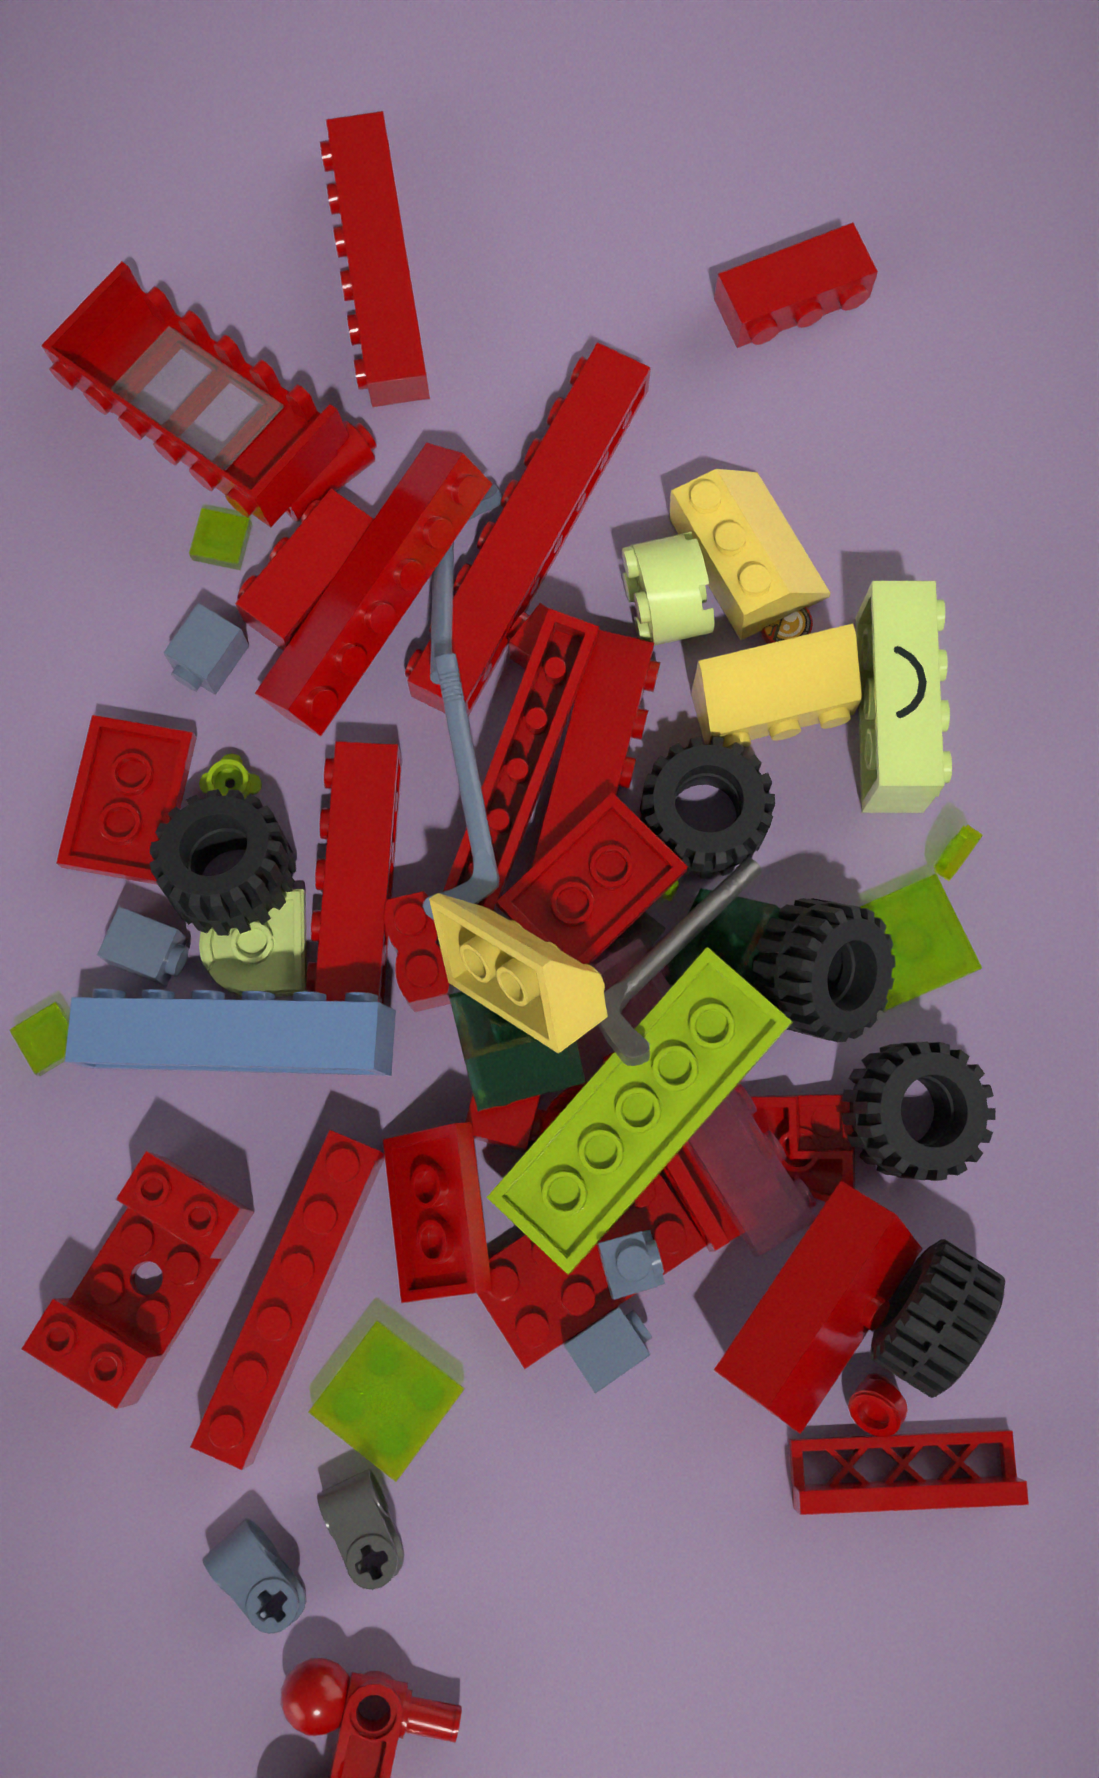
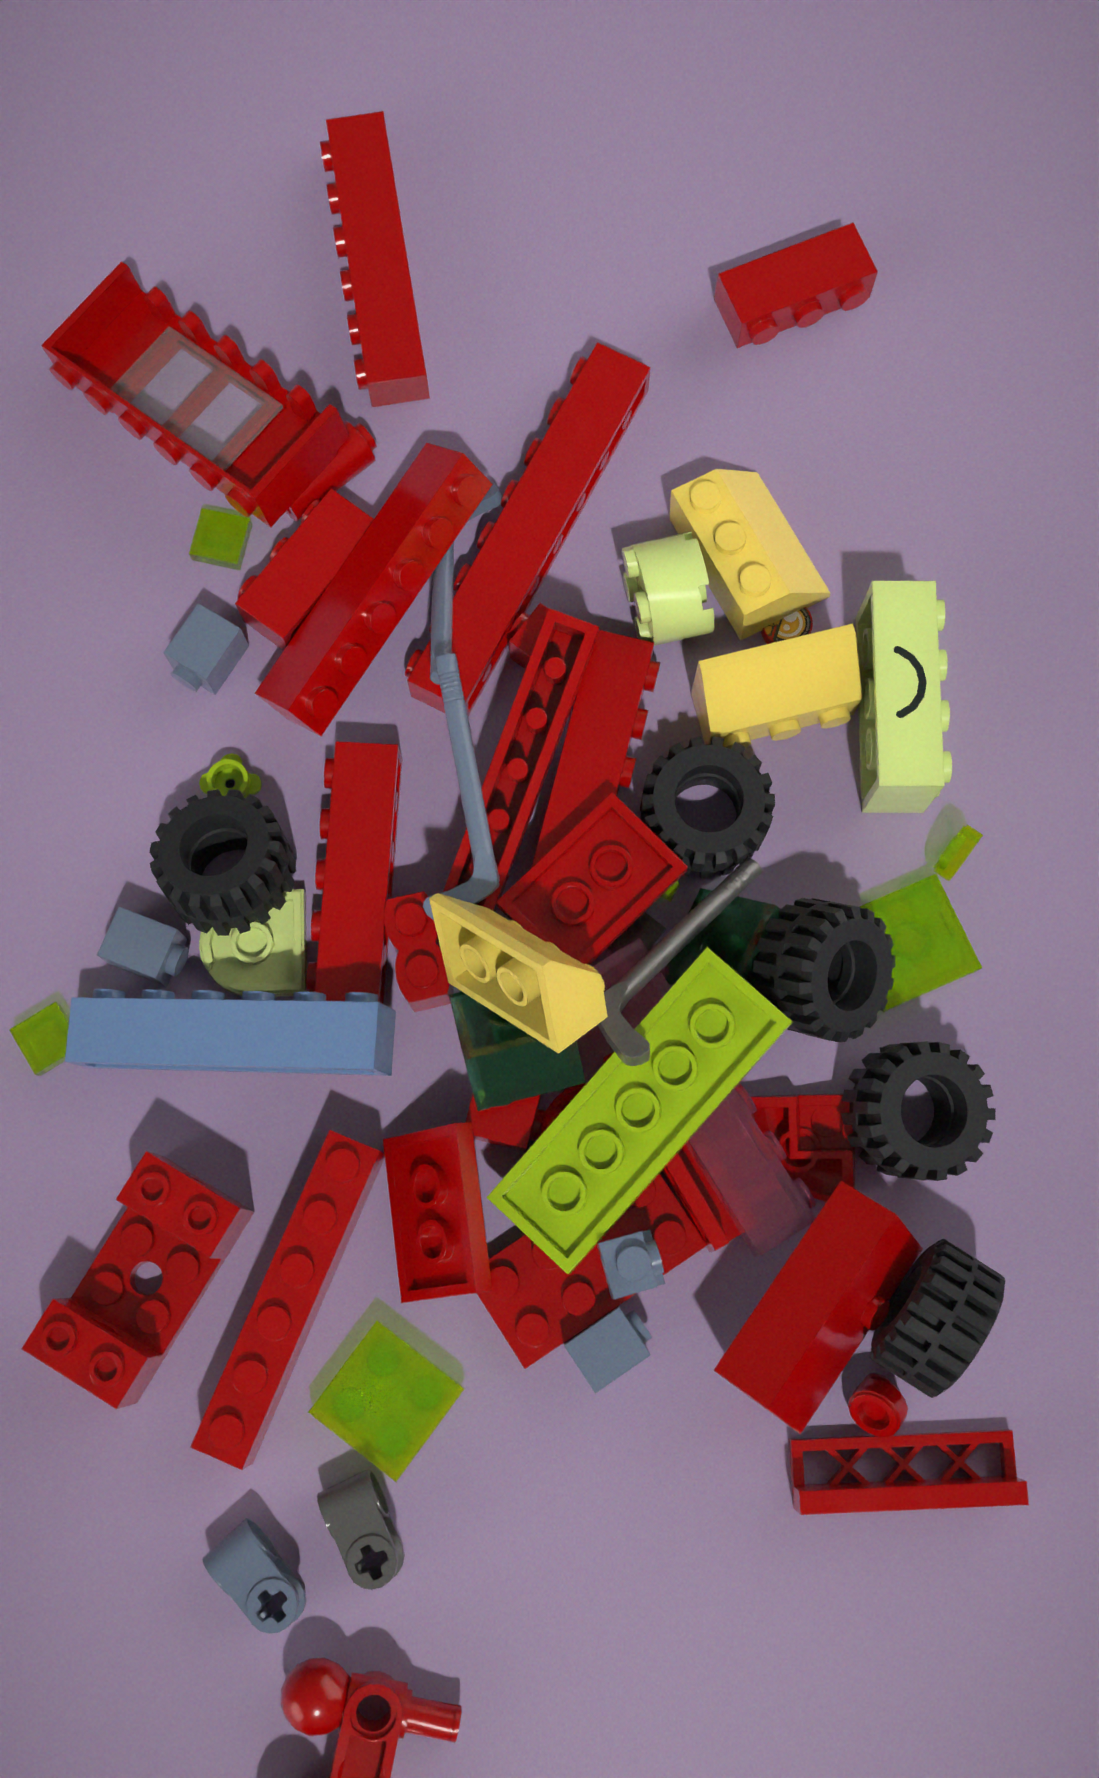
(121, 795): red plate -> none

